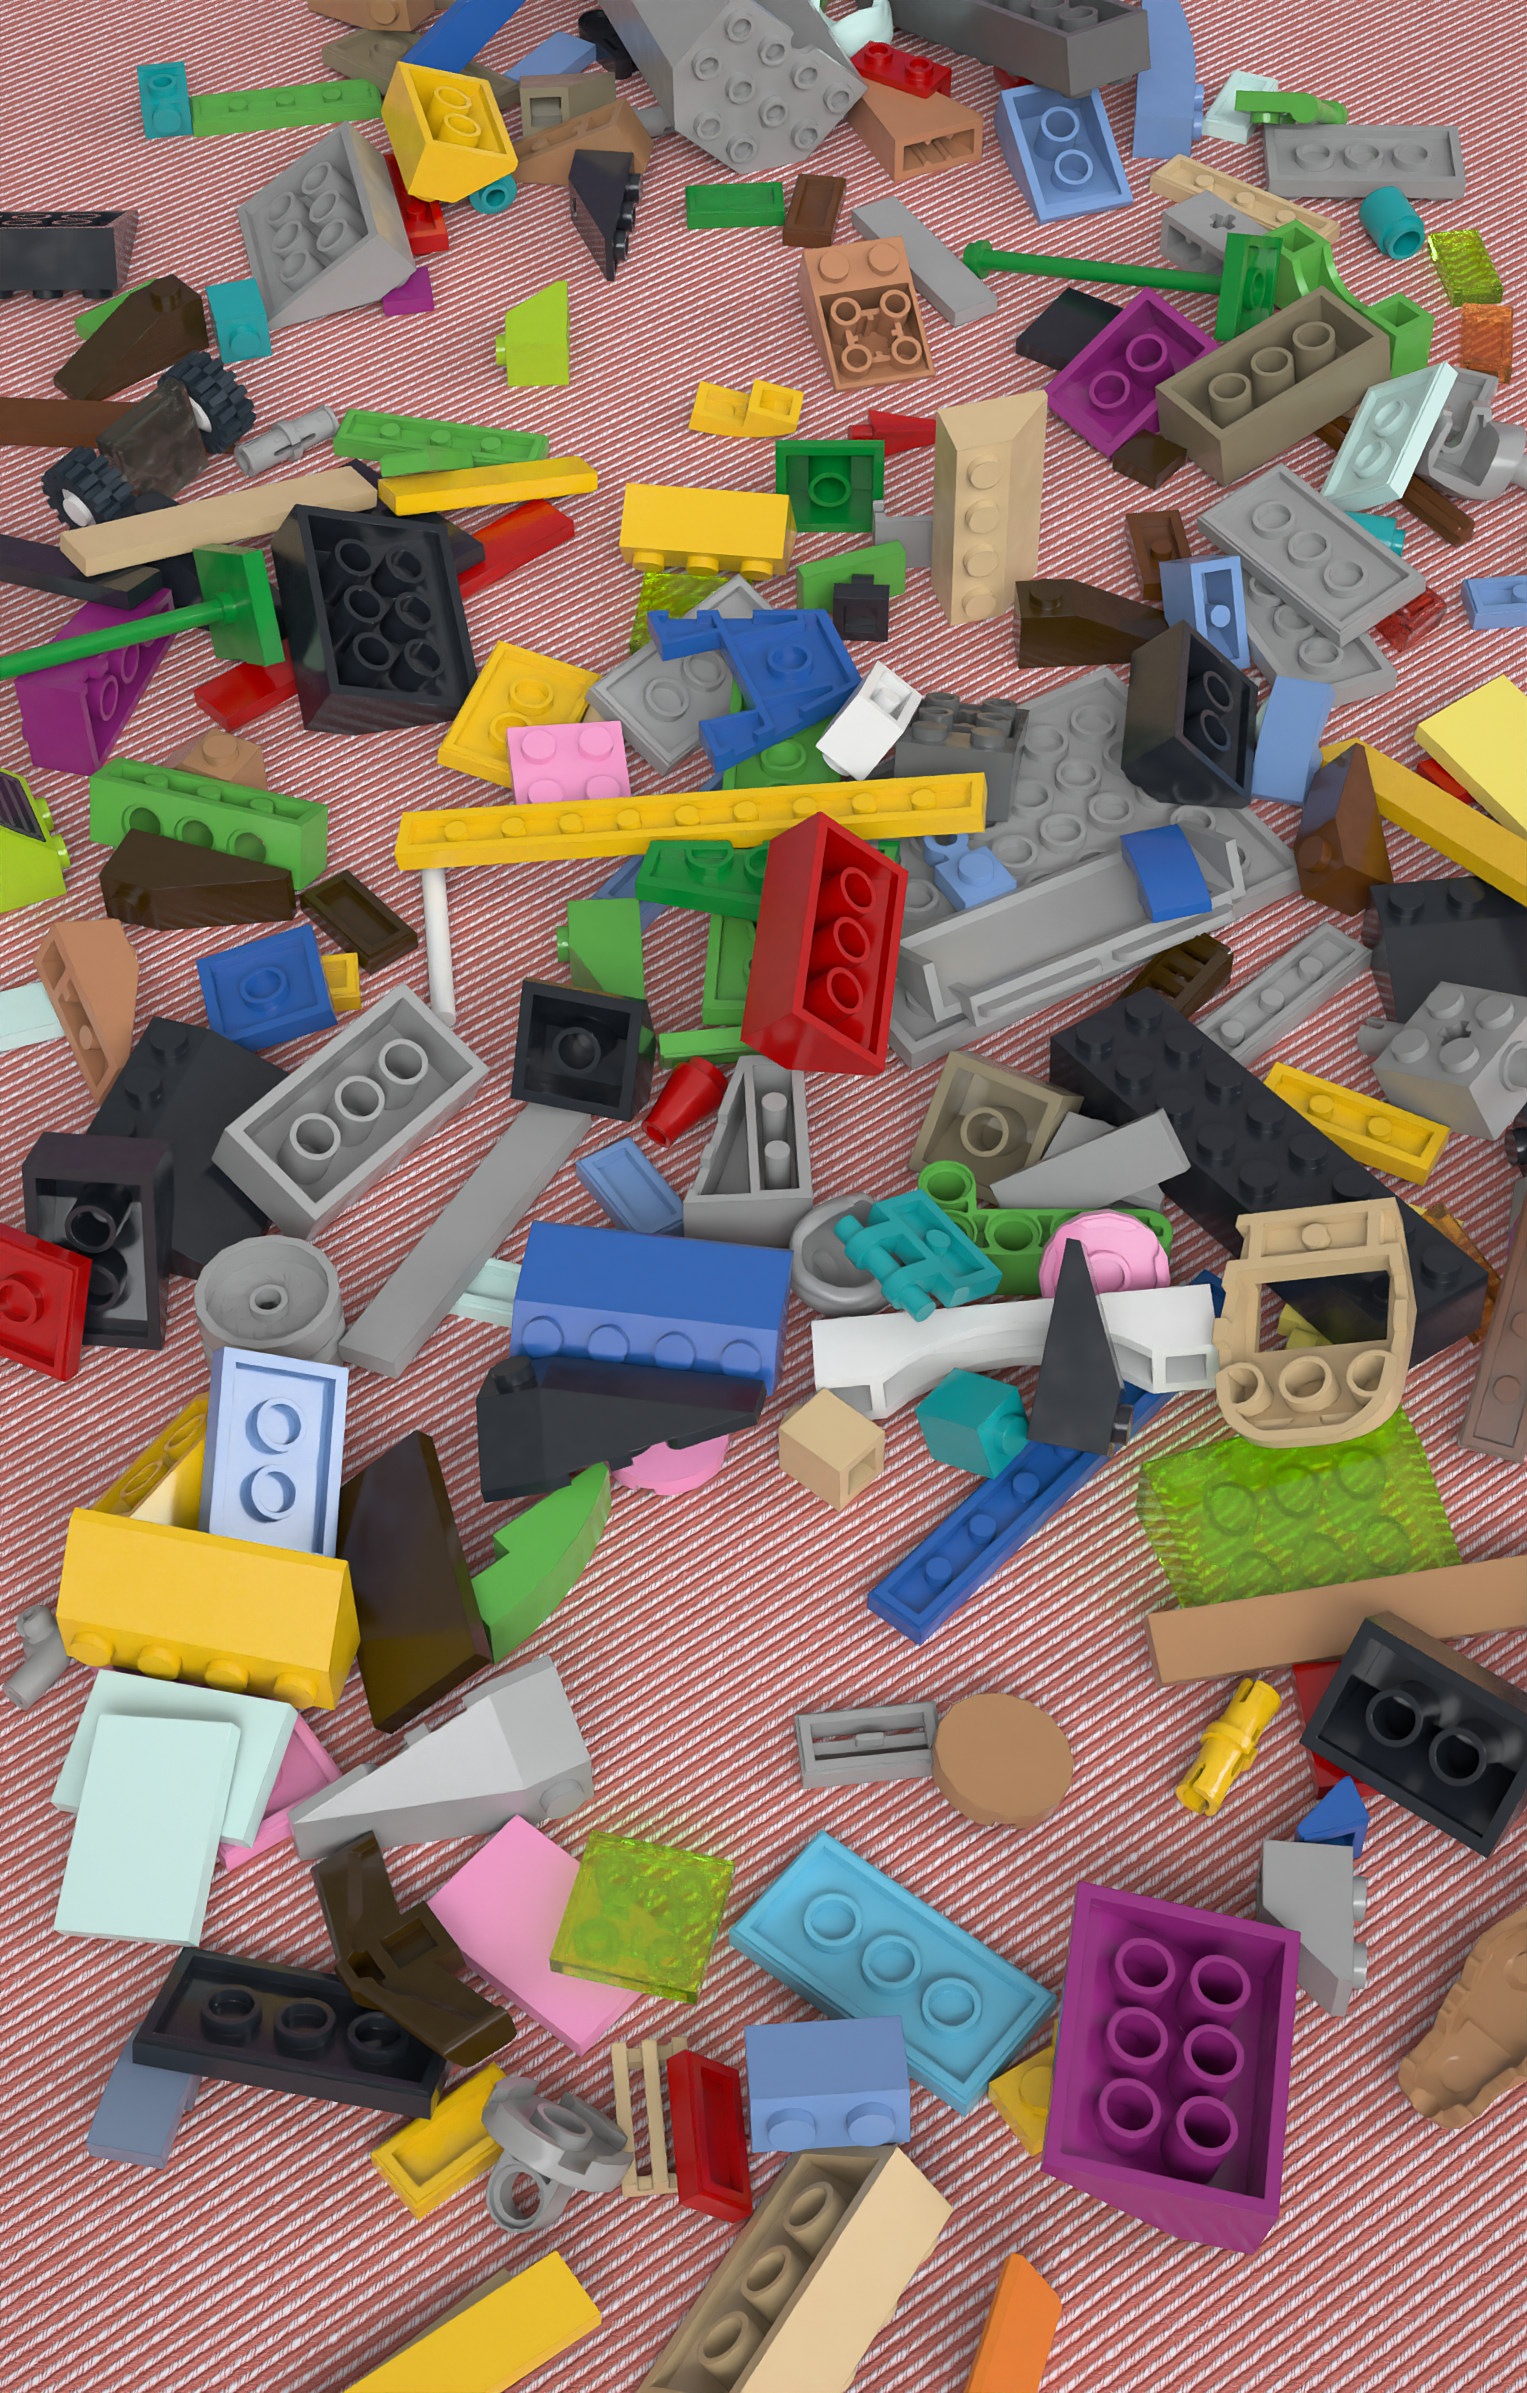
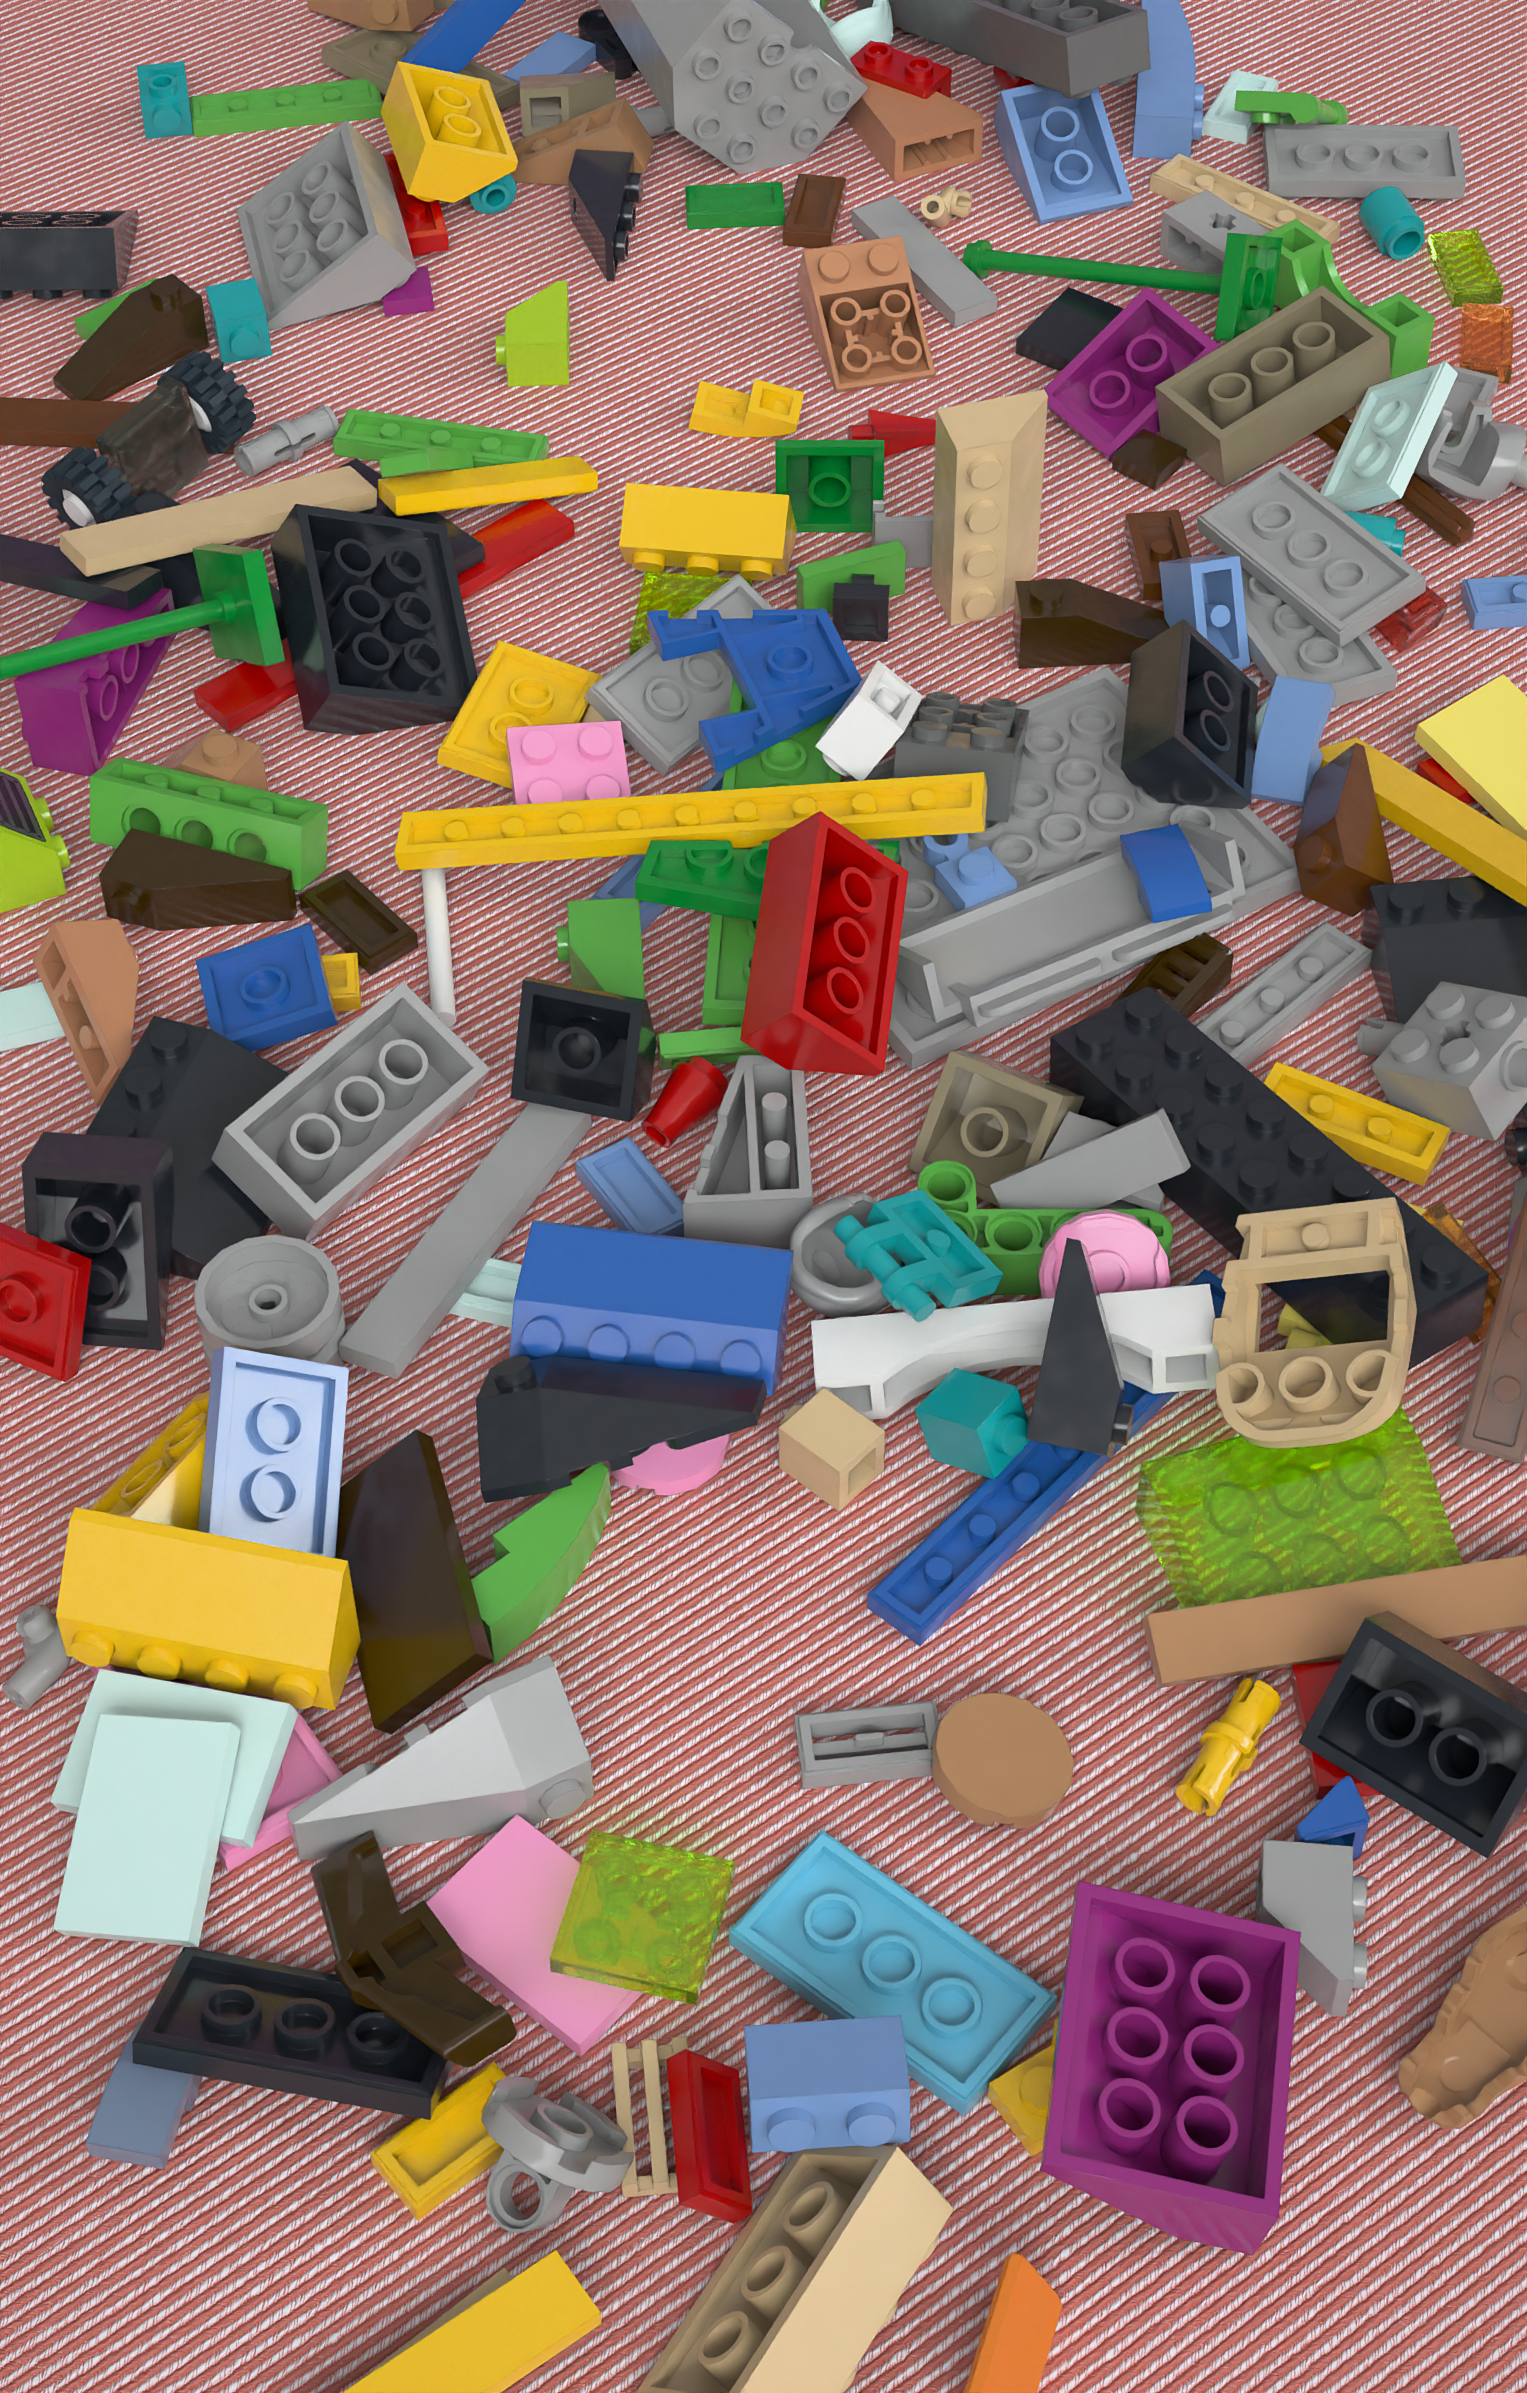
(941, 207): none -> tan arm

